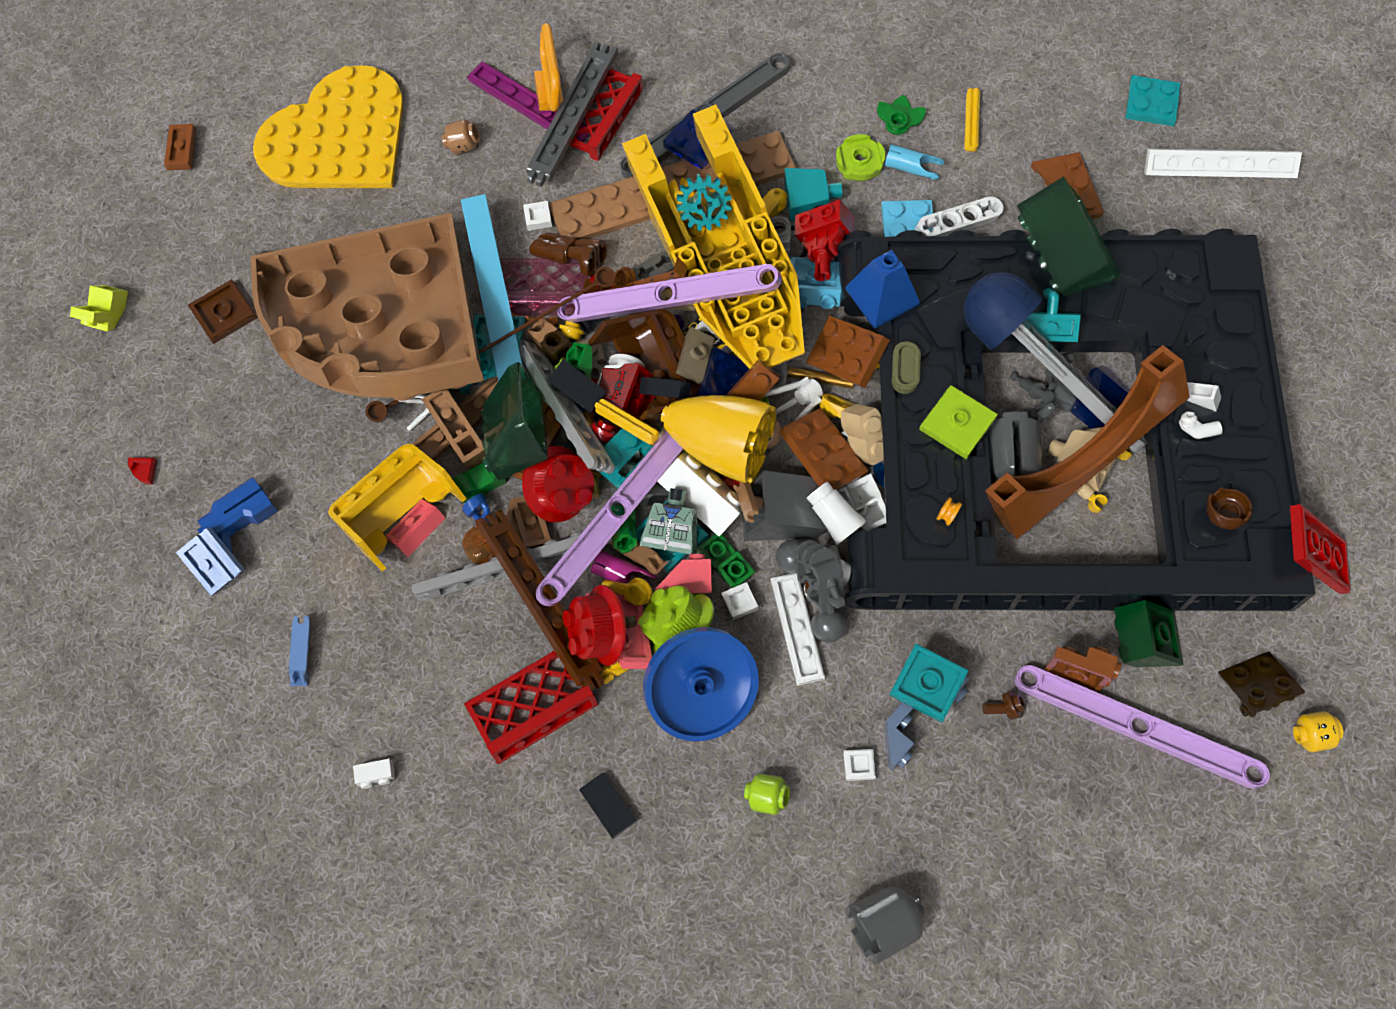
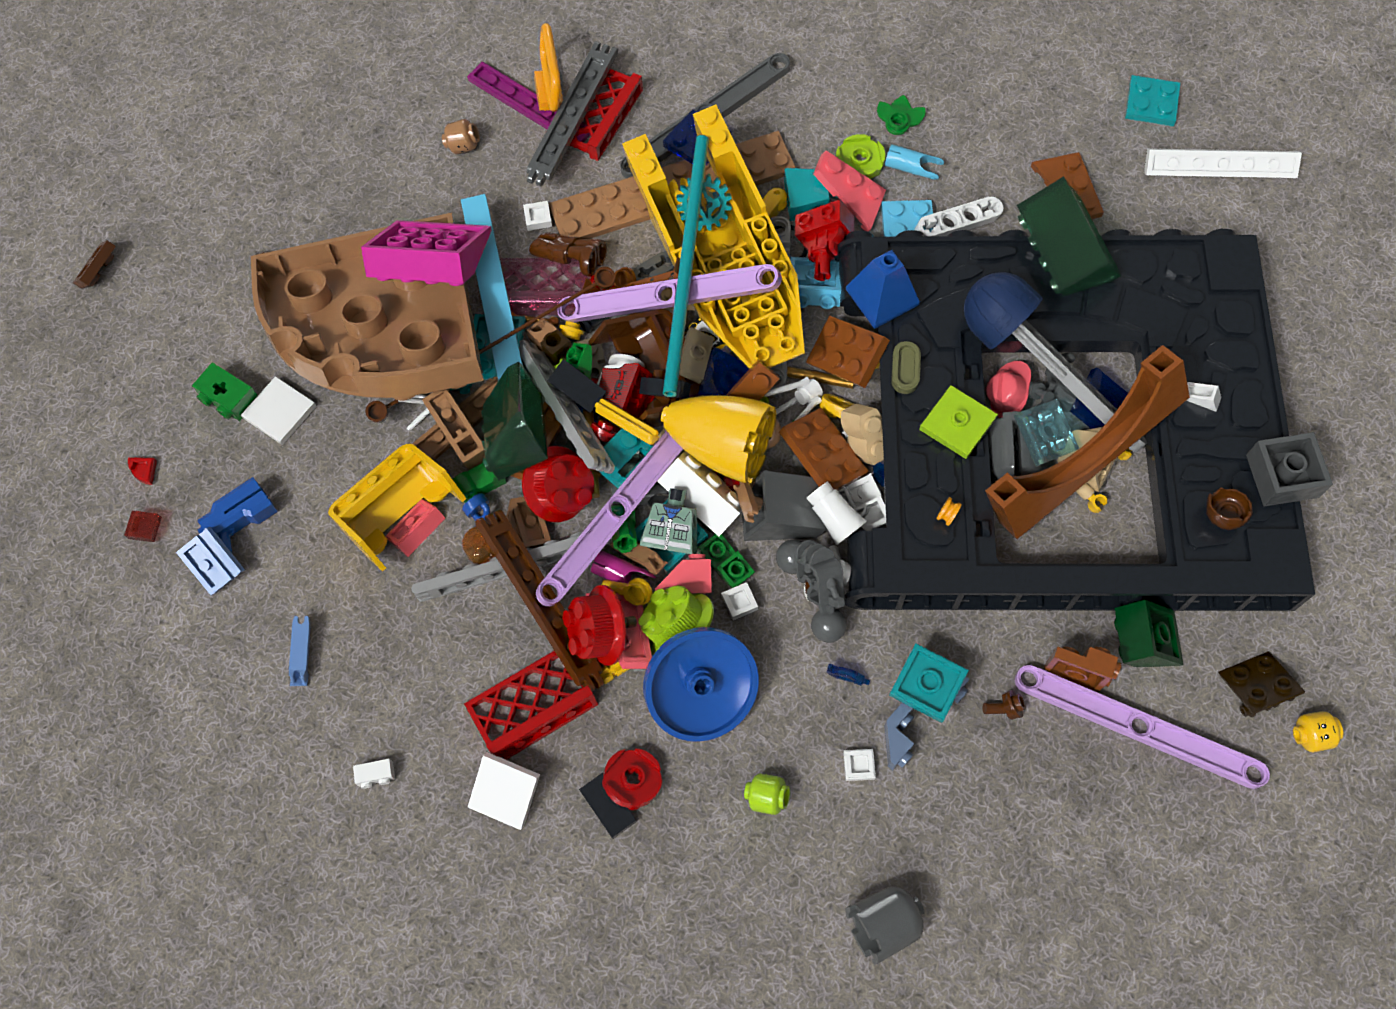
(101, 257): none -> reddish brown plate
(103, 307): neon yellow brick -> none
(143, 526): none -> clear red plate
(180, 147): dark orange plate -> none
(222, 311): reddish brown tile -> none
(224, 391): none -> green brick
(278, 410): none -> white tile
(339, 137): yellow plate -> none
(425, 252): none -> dark pink slope
(503, 790): none -> white tile
(632, 795): none -> red plate
(685, 267): none -> teal piece
(797, 629): white tile -> none
(847, 675): none -> clear blue piece
(853, 188): none -> coral wing
(972, 120): yellow axle -> none
(1009, 388): none -> coral piece
(1046, 432): none -> clear light blue plate
(1055, 325): teal plate -> none
(1198, 430): white arm -> none
(1289, 469): none -> dark grey brick
(1319, 549): red tile -> none

